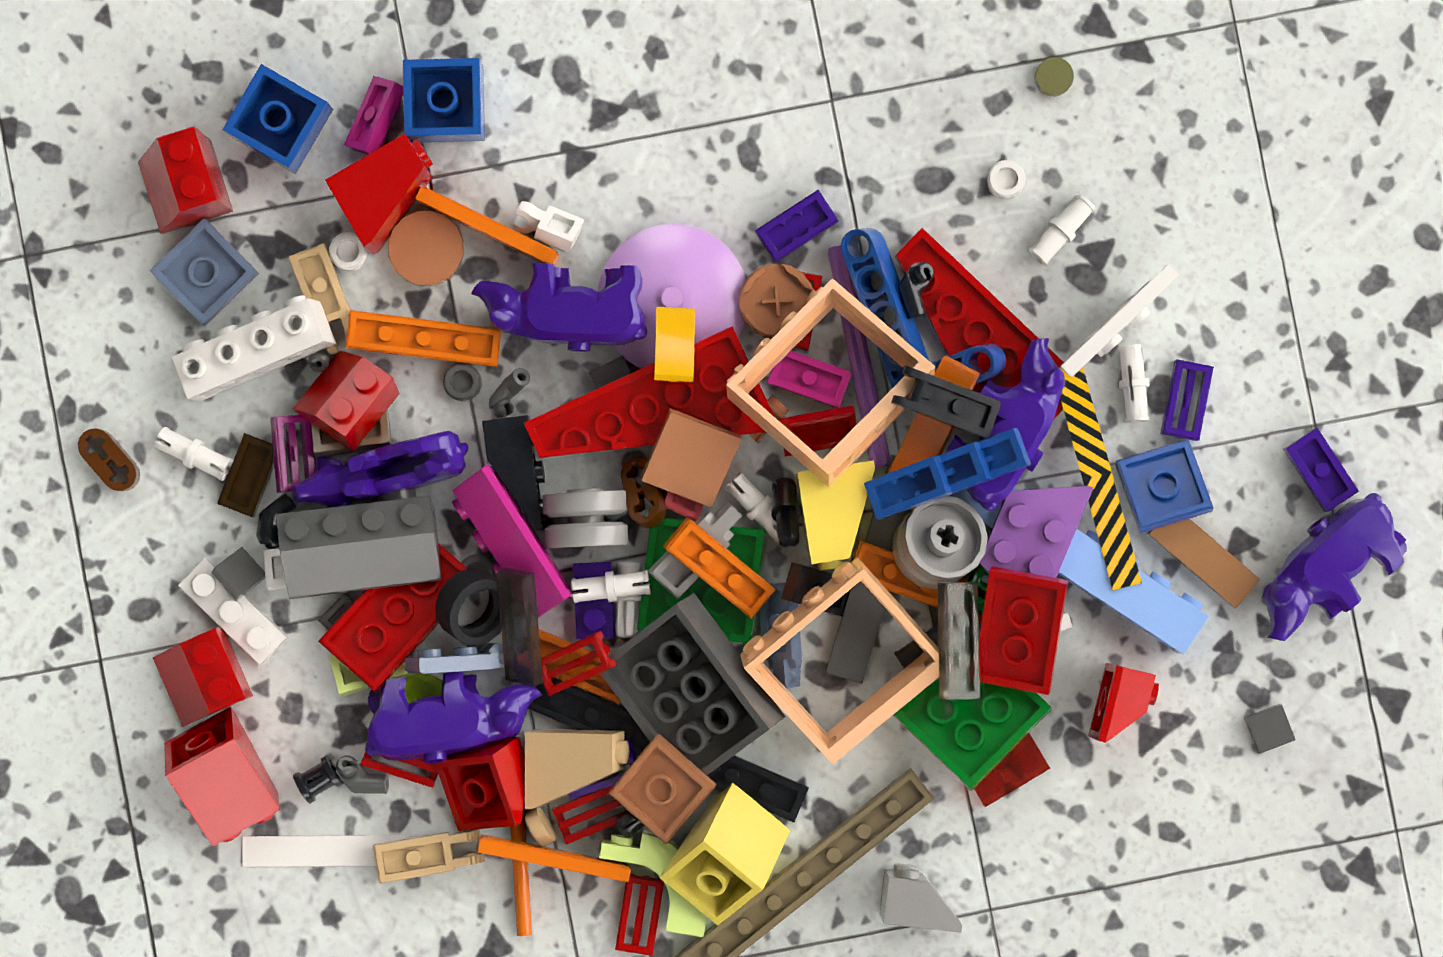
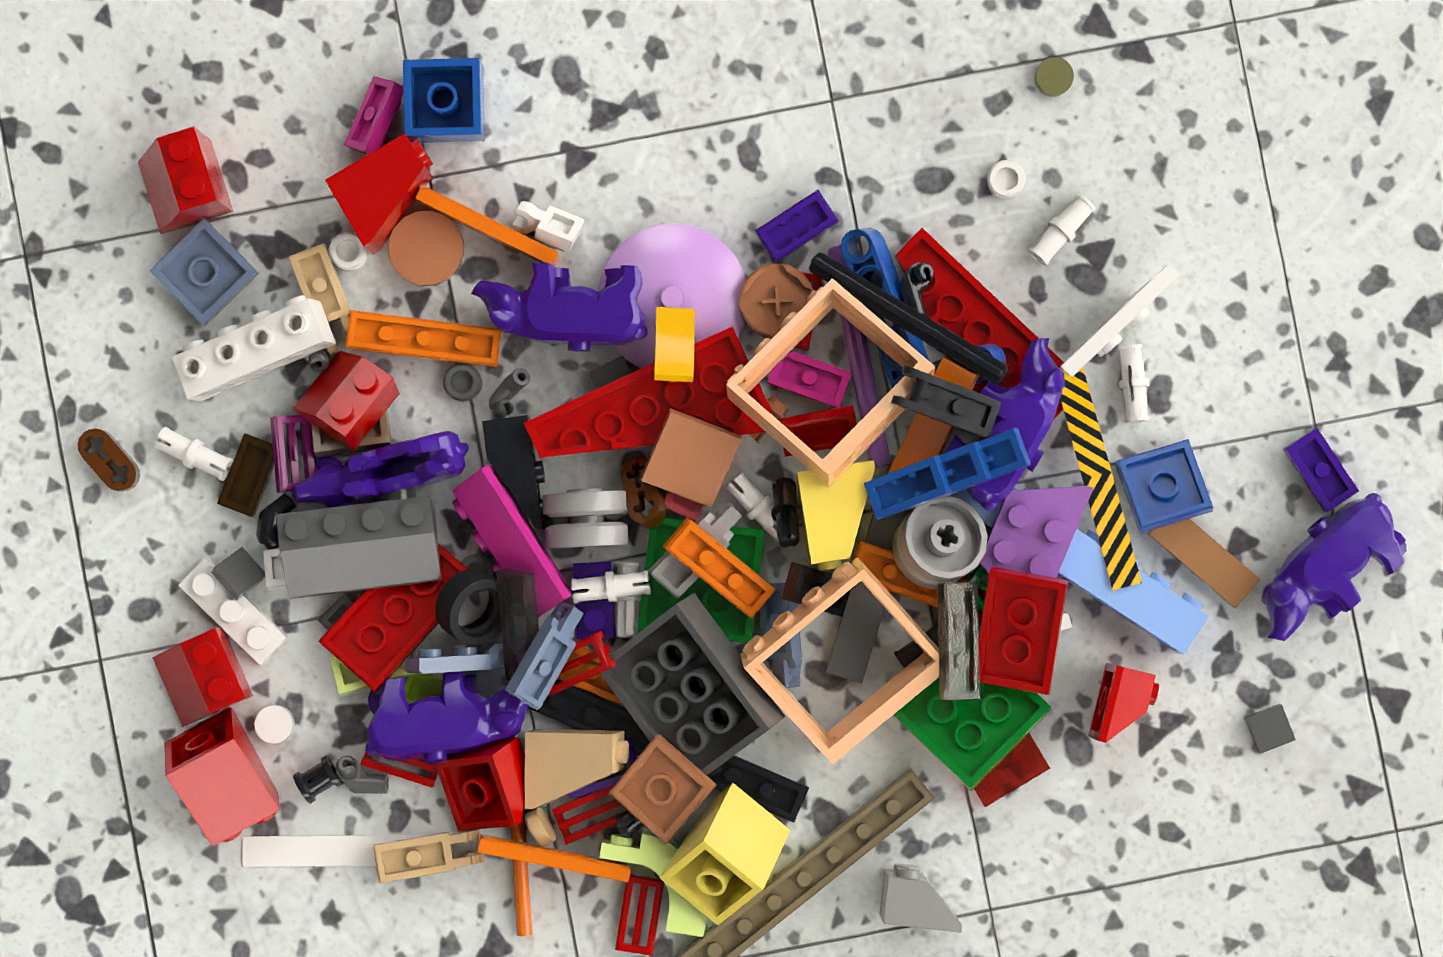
(274, 724): none -> white tile
(278, 118): blue brick -> none
(545, 656): none -> sand blue hinge
(910, 319): none -> black axle
(1180, 431): dark purple tile -> none

